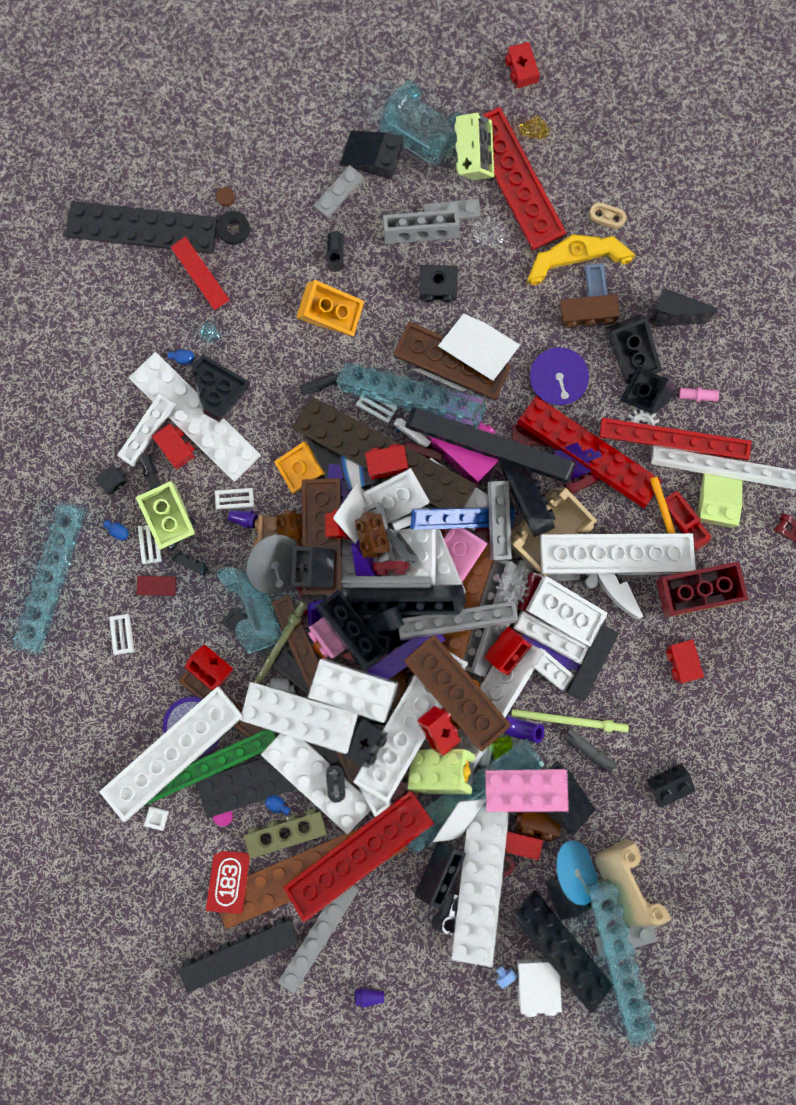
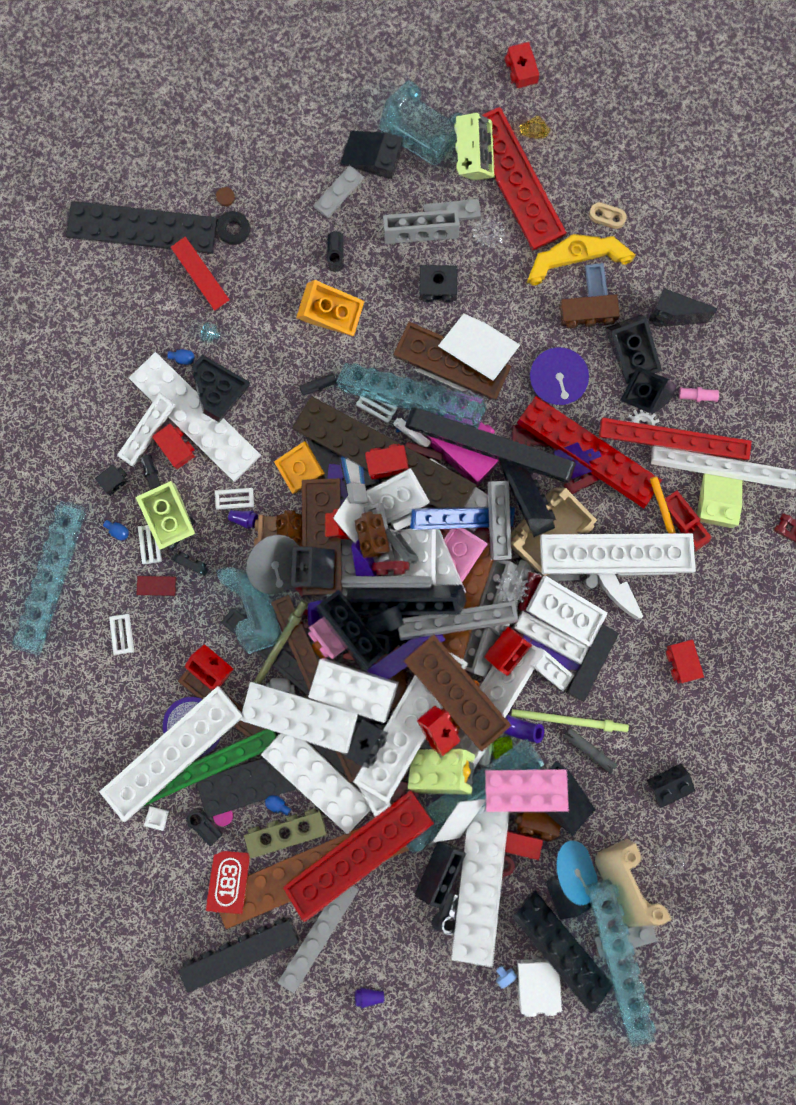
(205, 829): none -> black piece
(340, 782): black beam -> none
(357, 493): none -> light grey tile
(701, 589): dark red brick -> none

